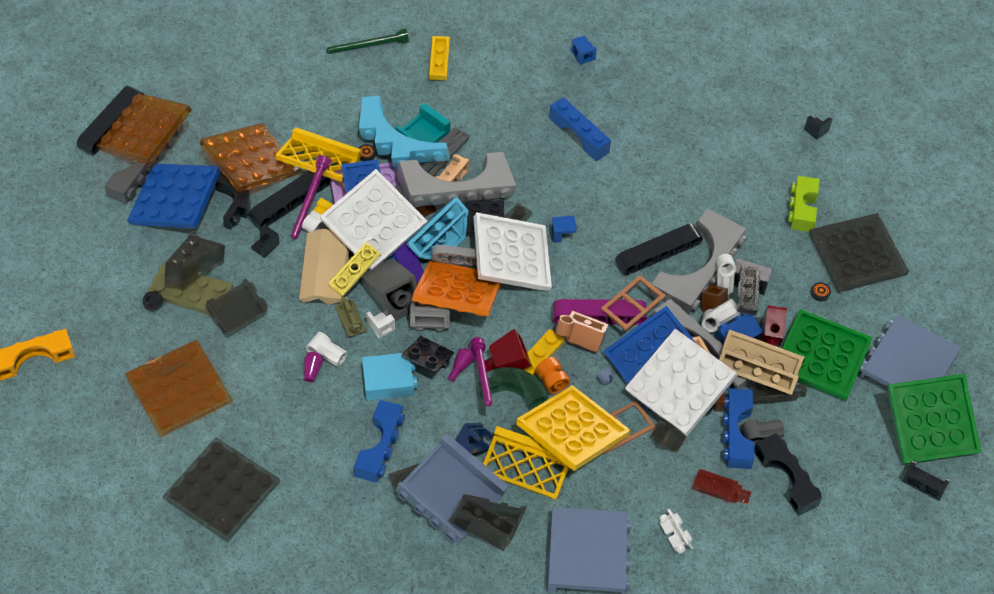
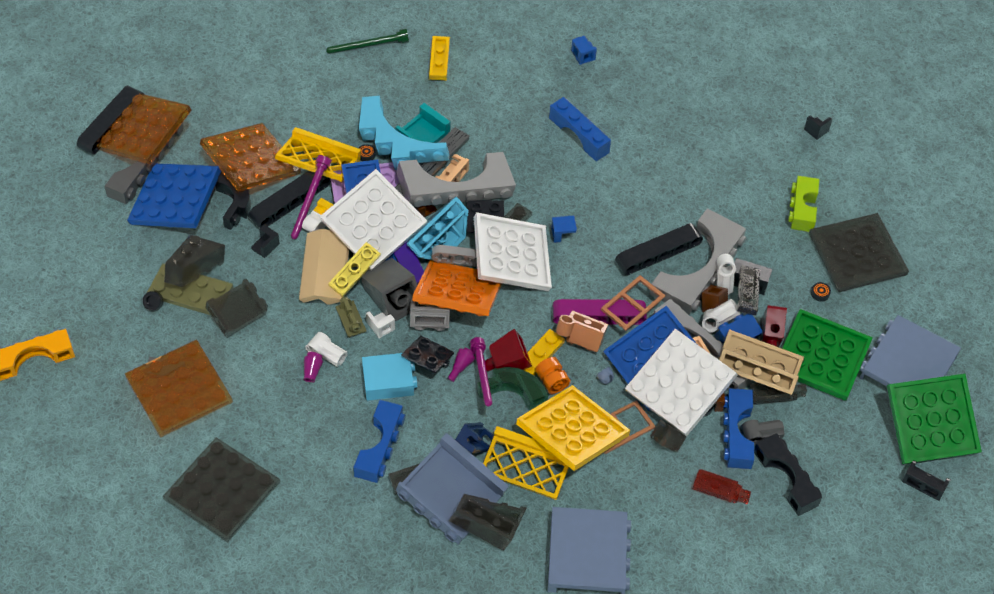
(681, 538): white hinge -> none

